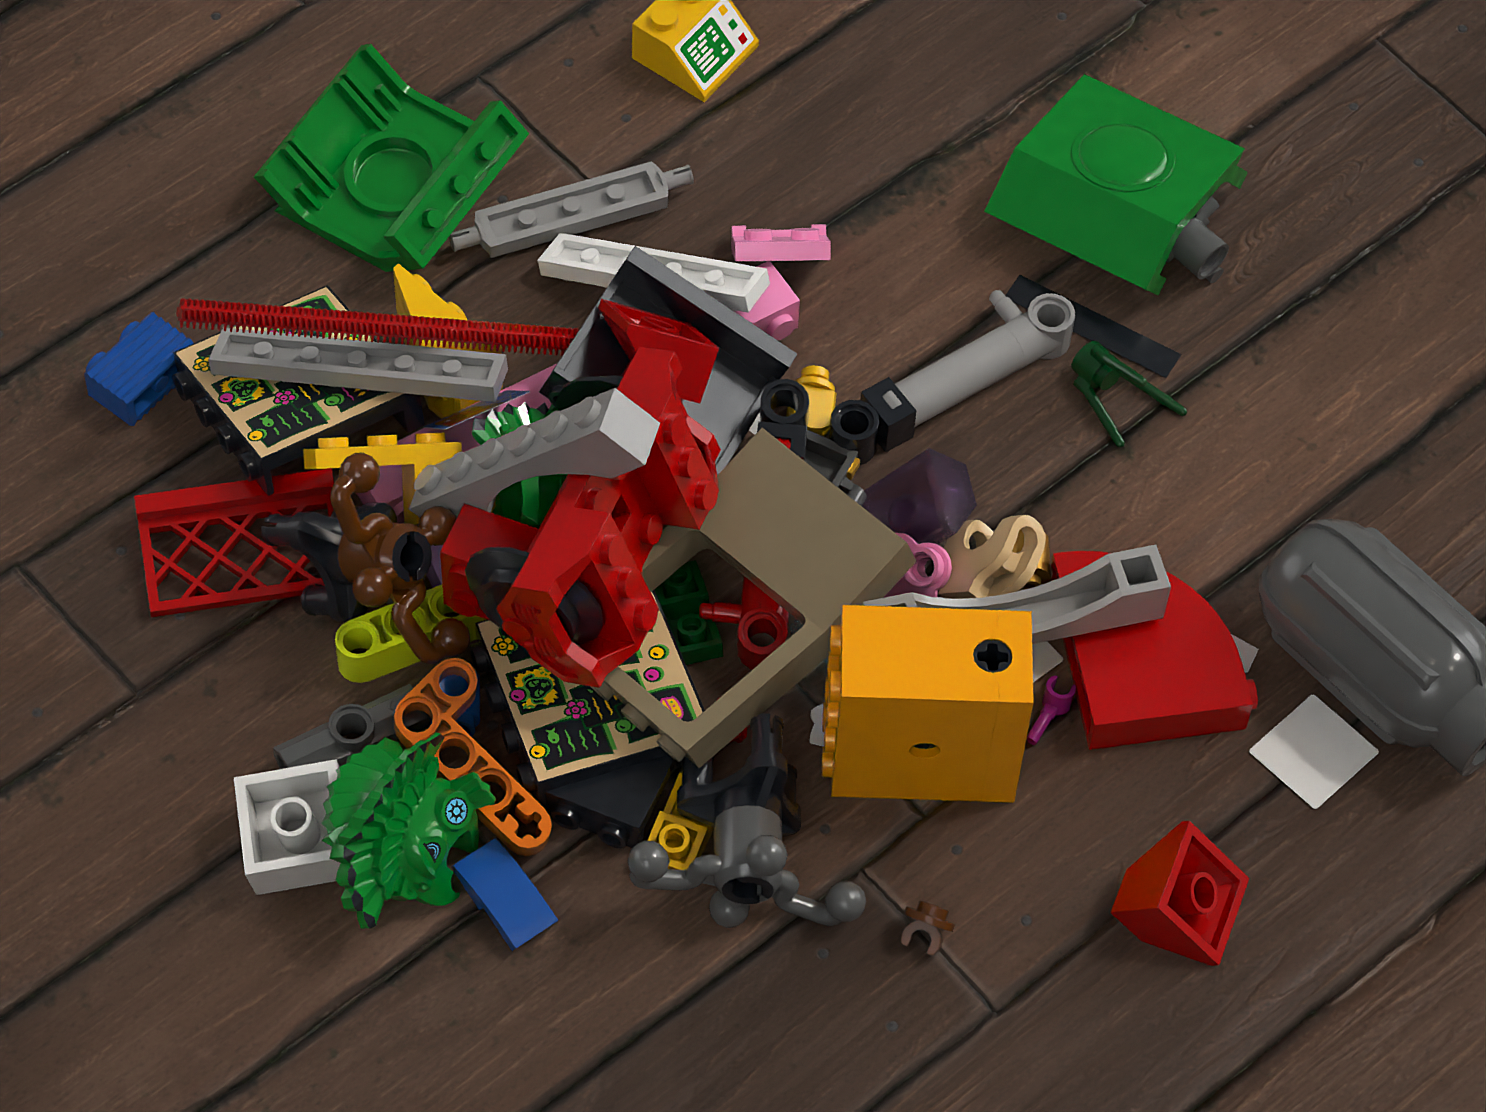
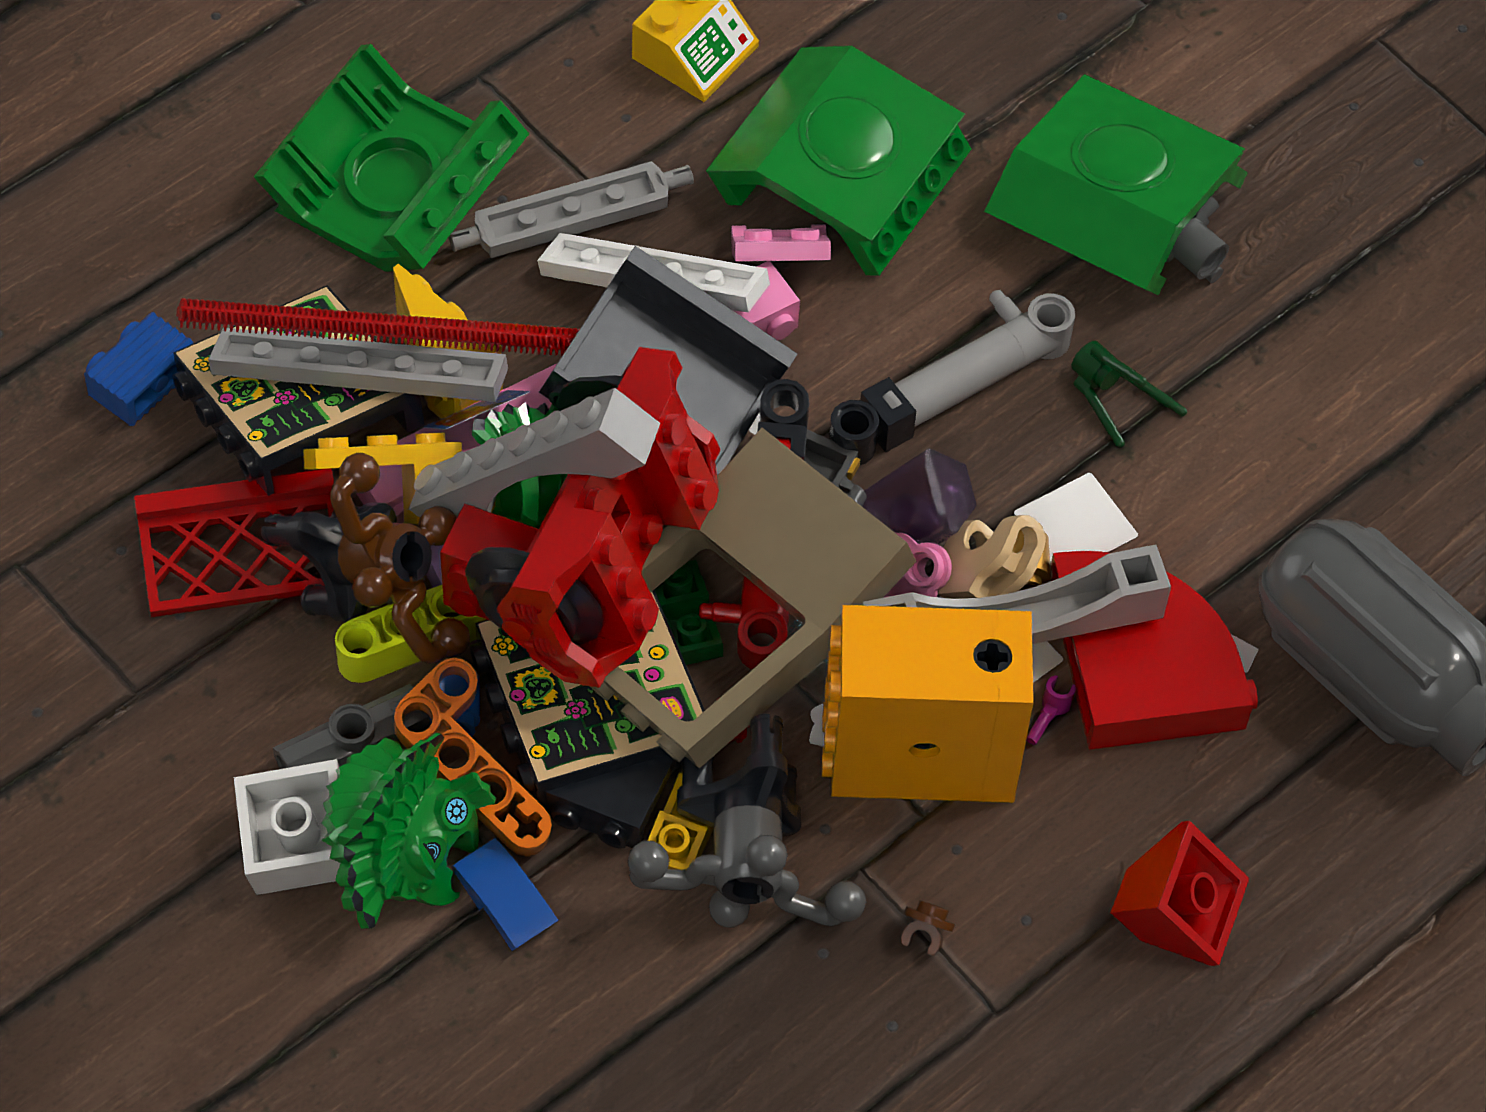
(645, 329): red slope -> none
(821, 398): yellow arm -> none
(846, 148): none -> green panel
(1080, 518): none -> white sticker
(1104, 330): black sticker -> none
(1314, 751): white sticker -> none

